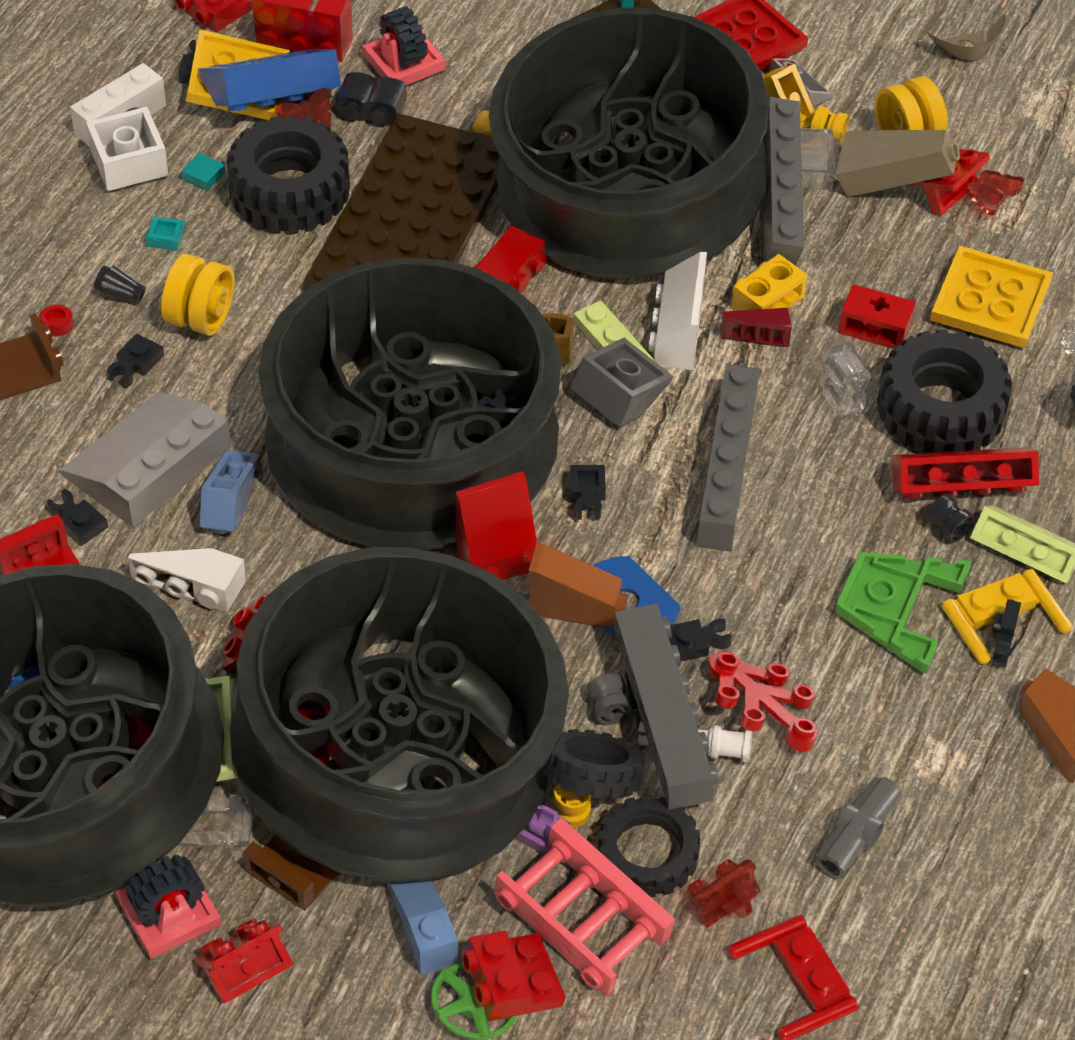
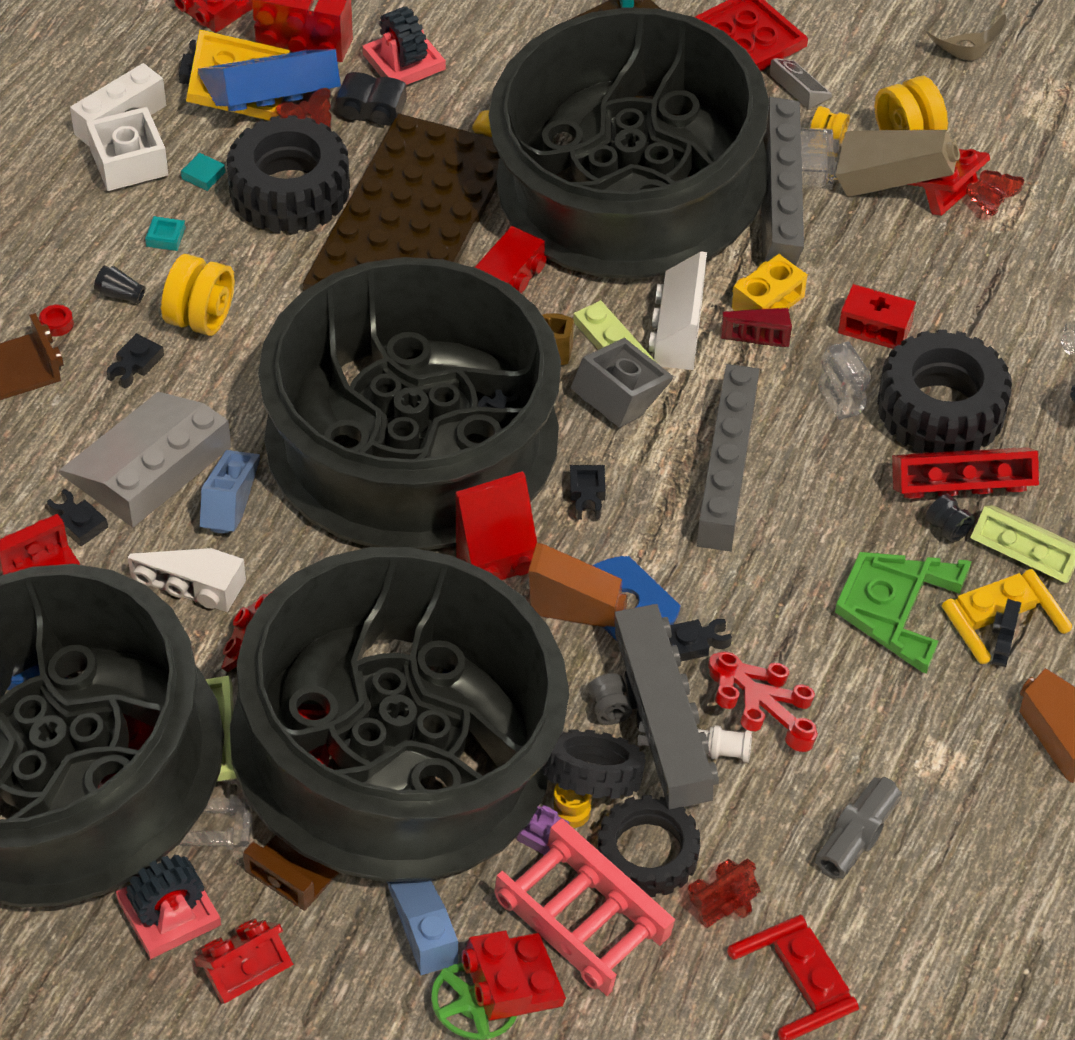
(787, 84): yellow slope -> none
(991, 296): yellow plate -> none

